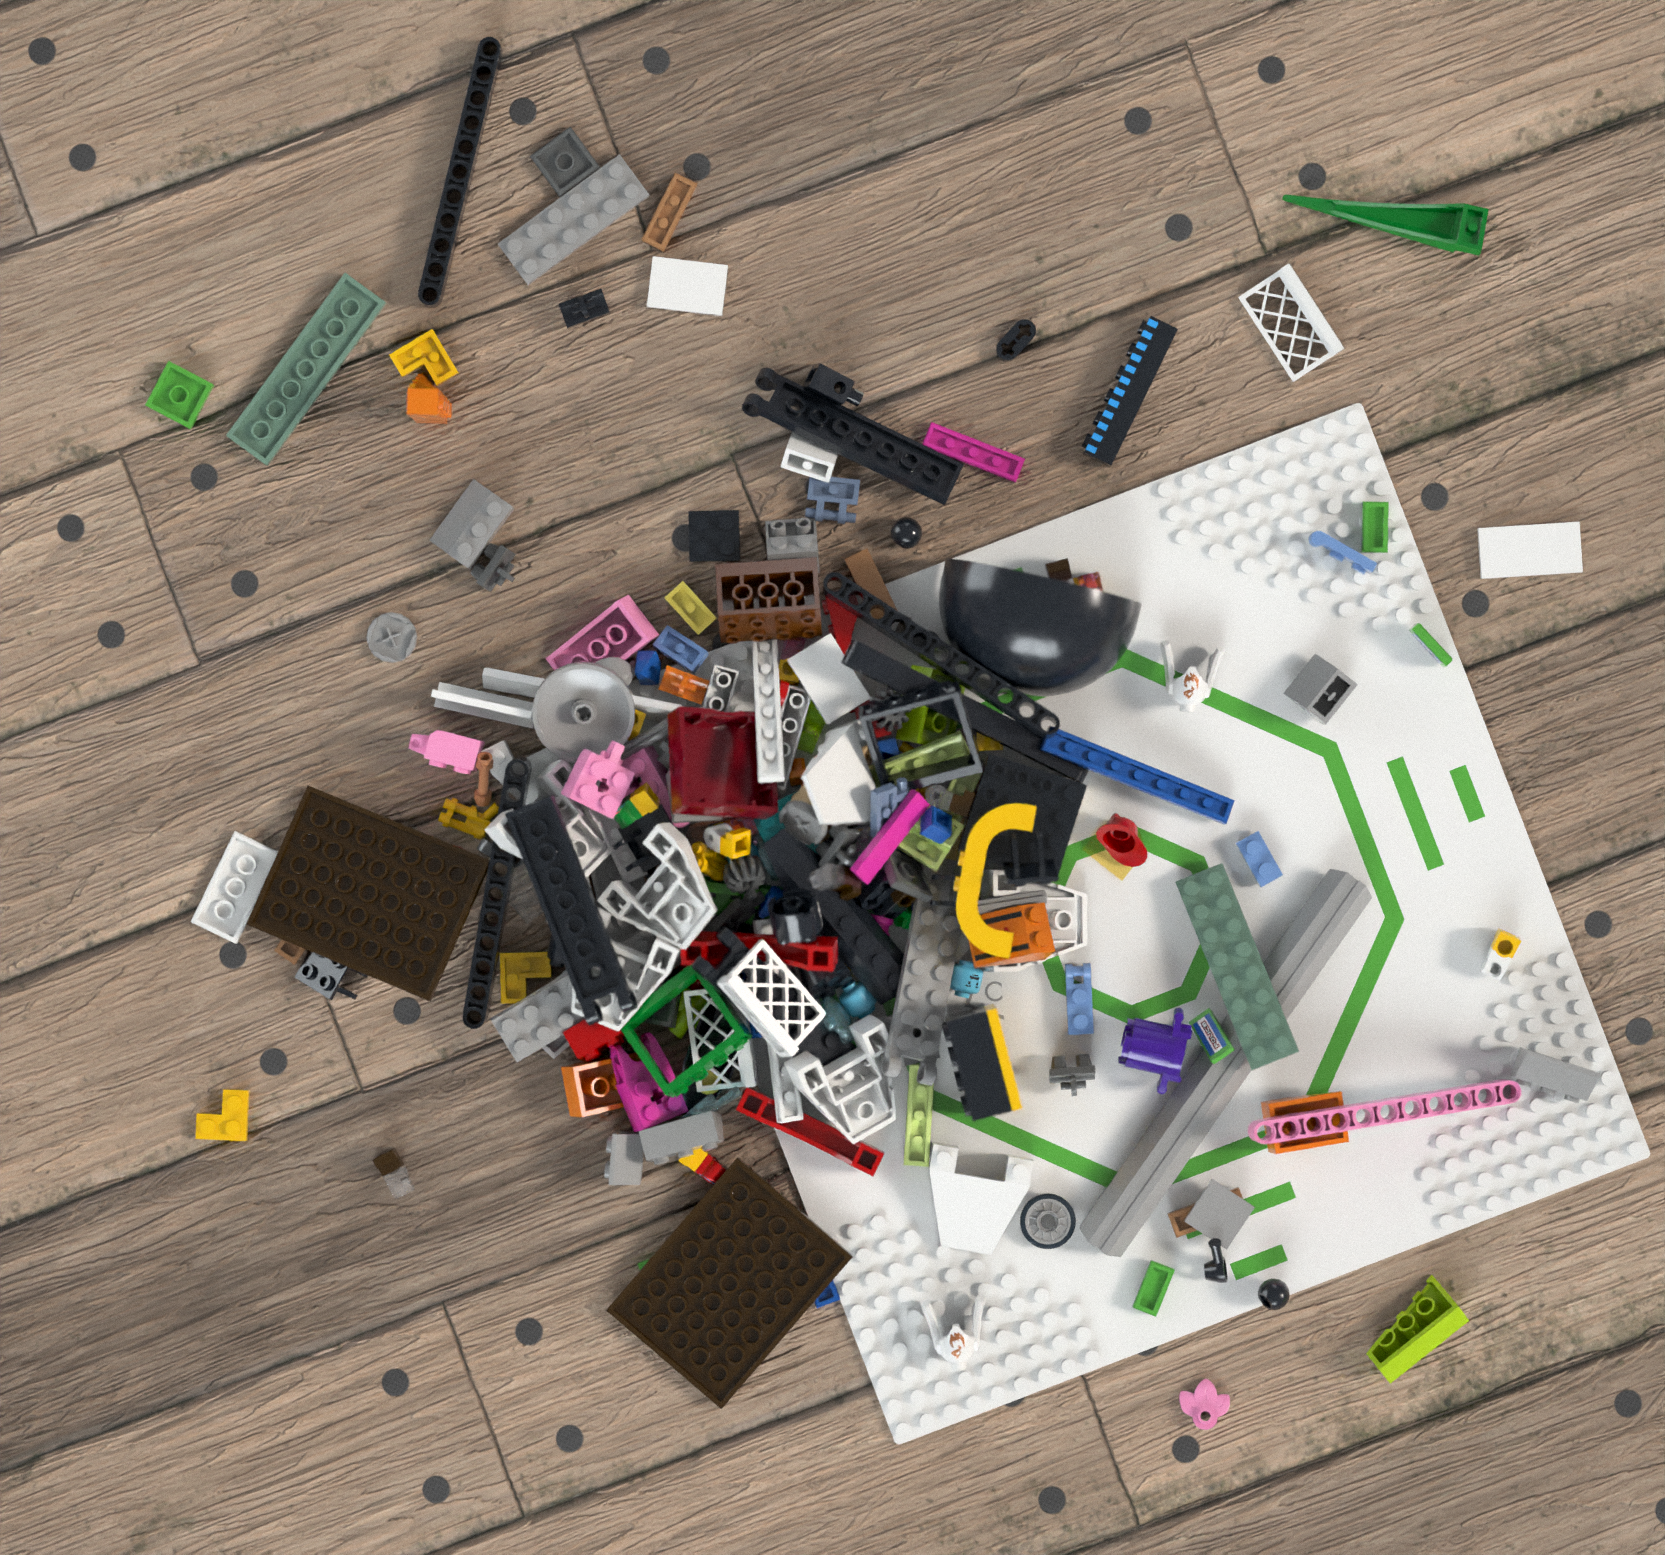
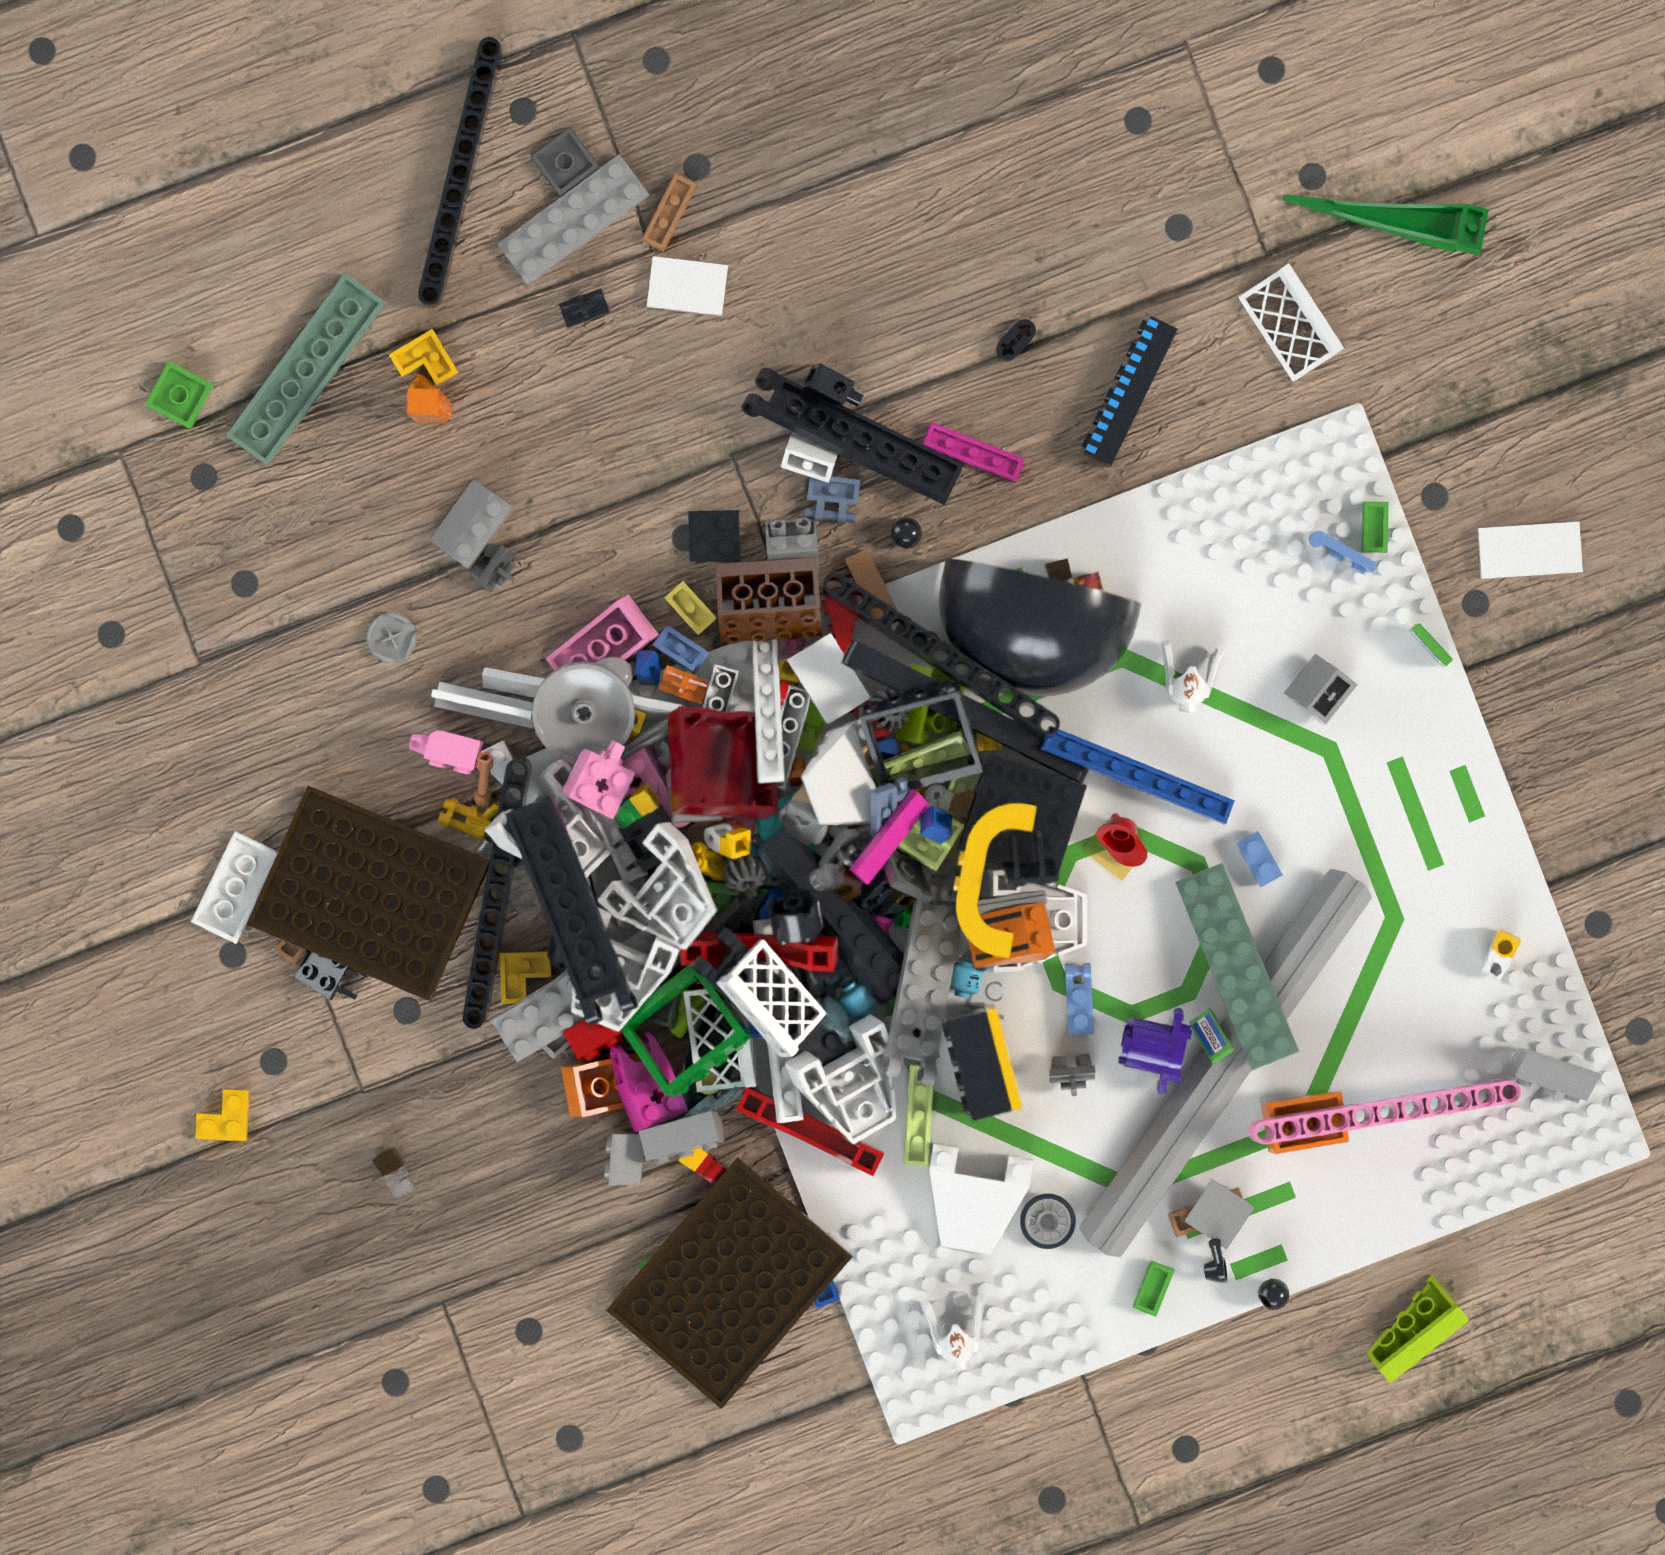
(1204, 1400): bright pink plate -> none

